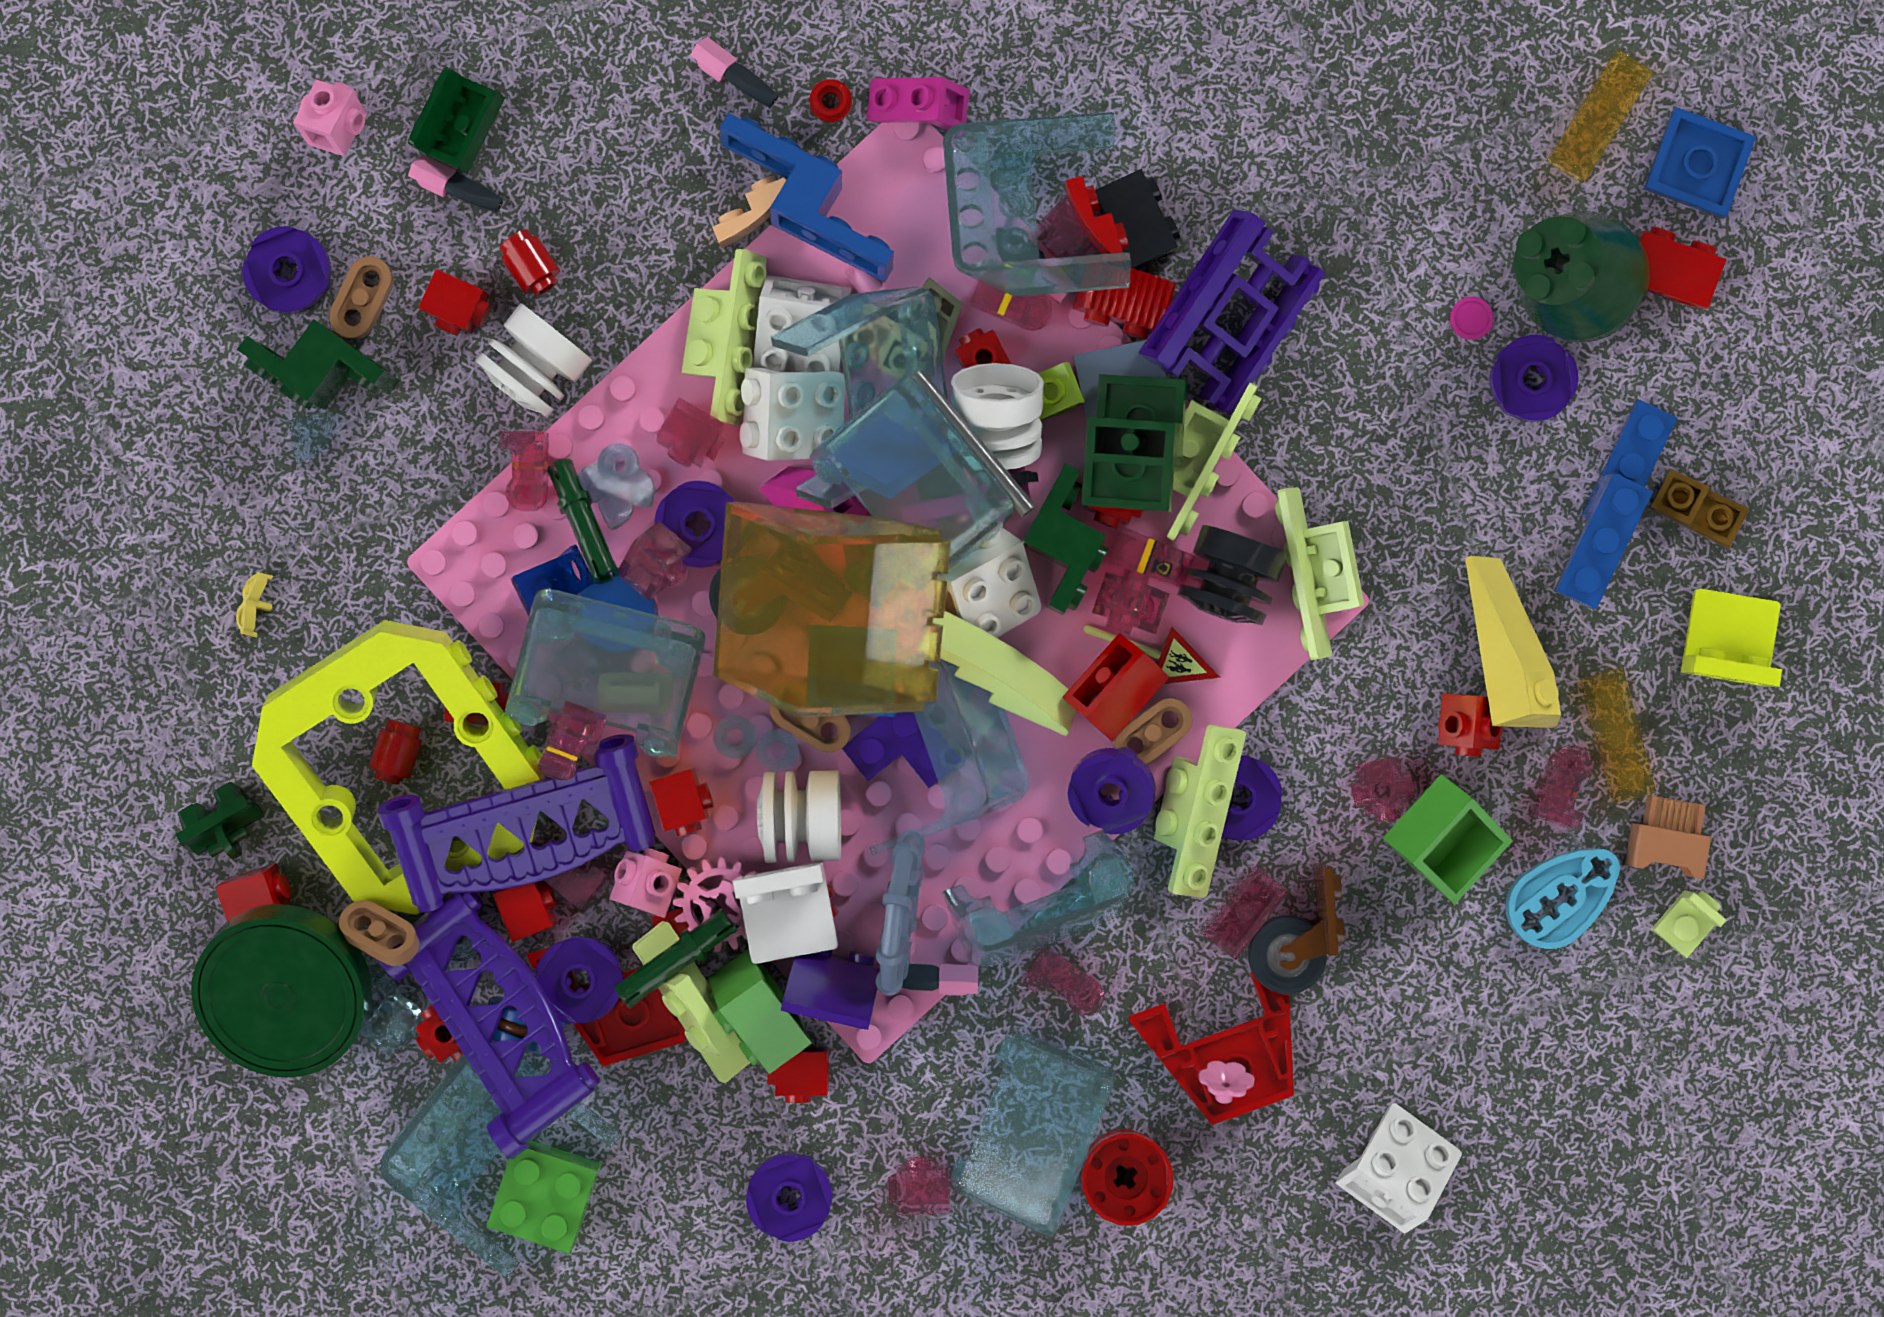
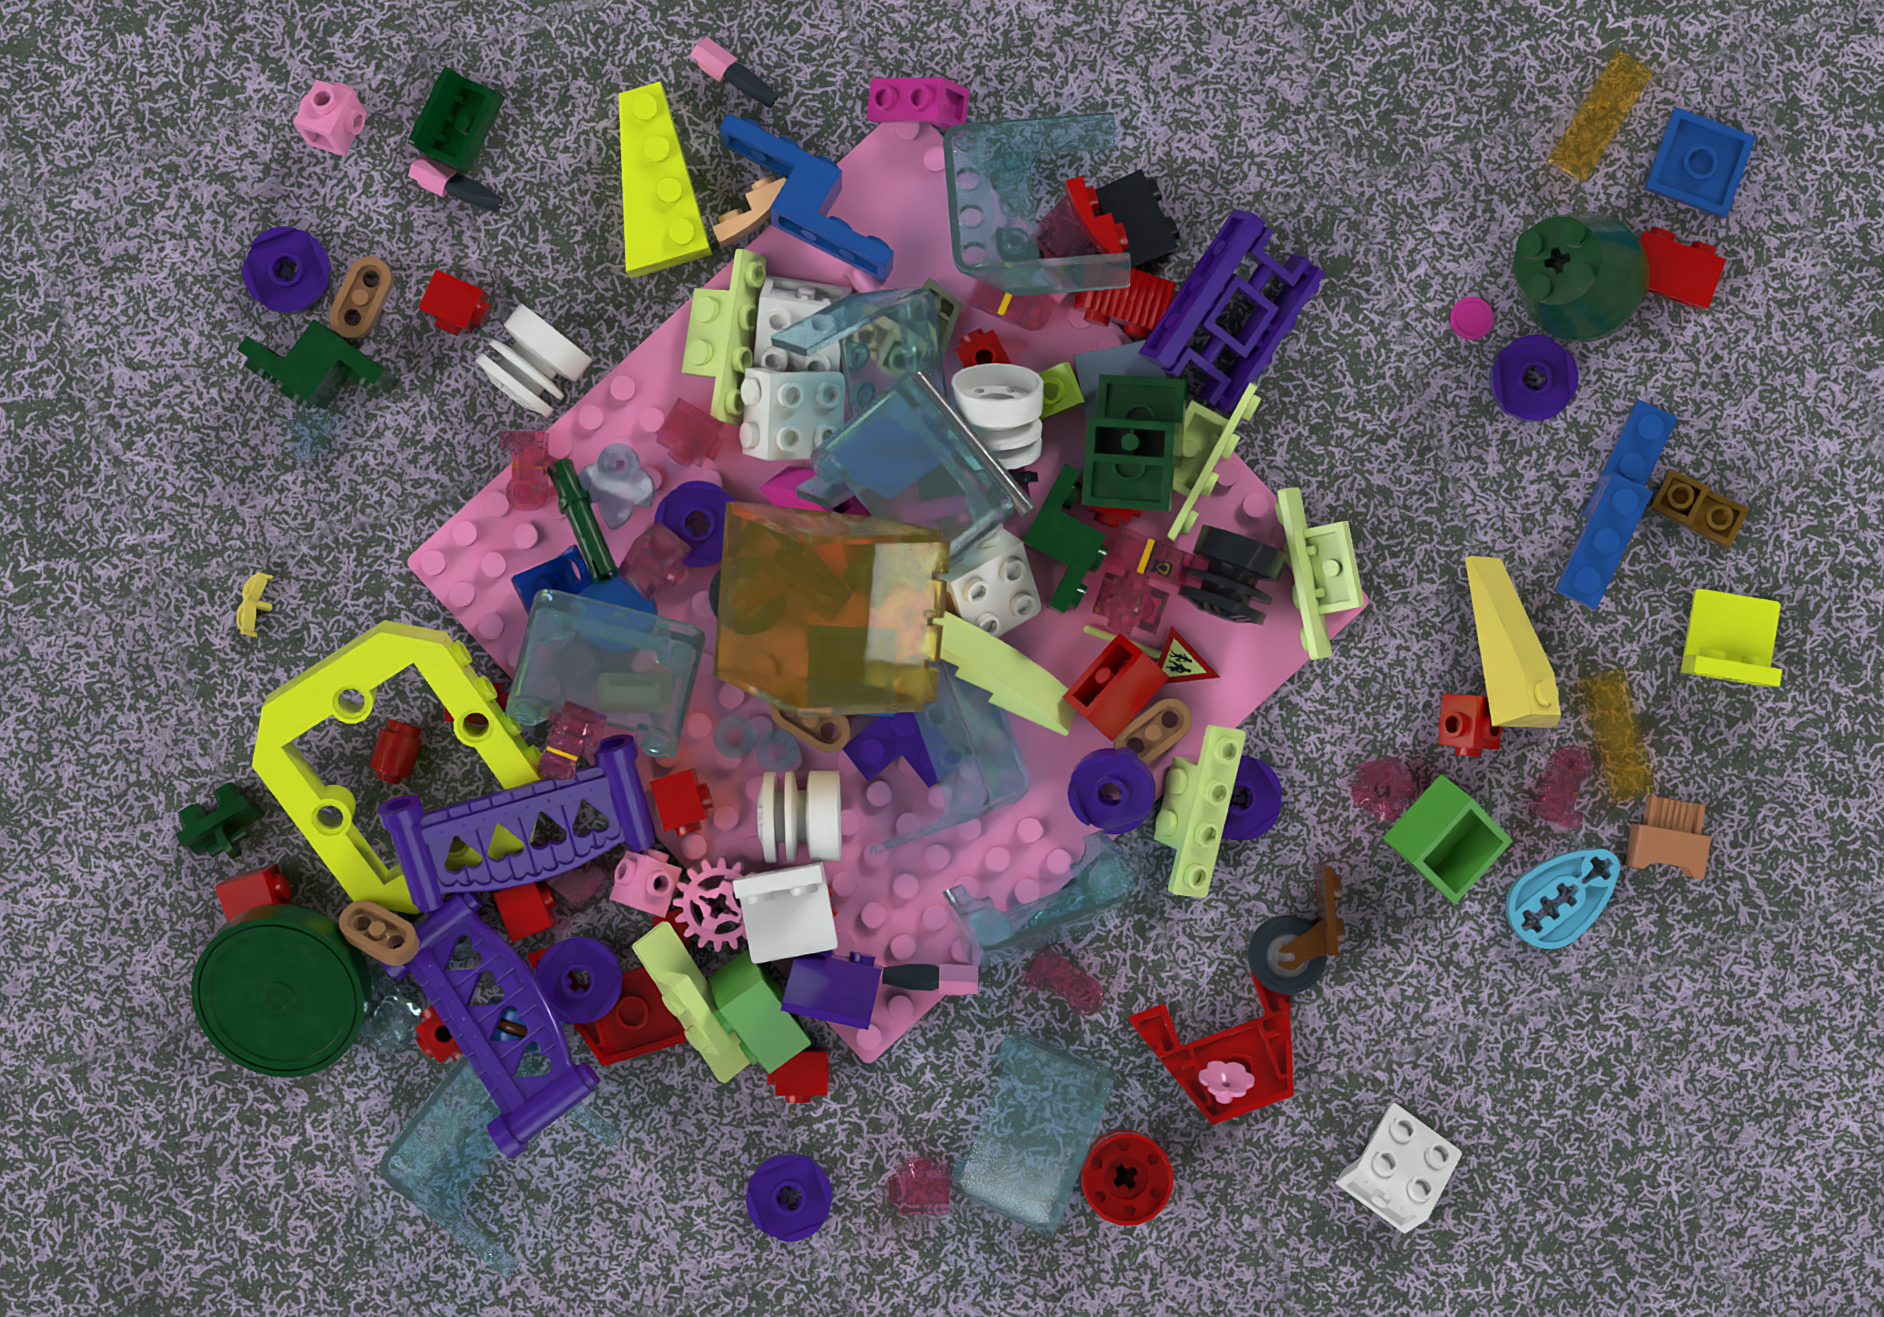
(529, 263): red brick -> none
(545, 1196): bright green piece -> none
(658, 197): none -> neon yellow wedge
(689, 948): dark green pin -> none
(827, 87): red plate -> none
(901, 912): sand blue plate -> none
(1243, 911): clear pink brick -> none
(1689, 921): yellowish green bracket -> none

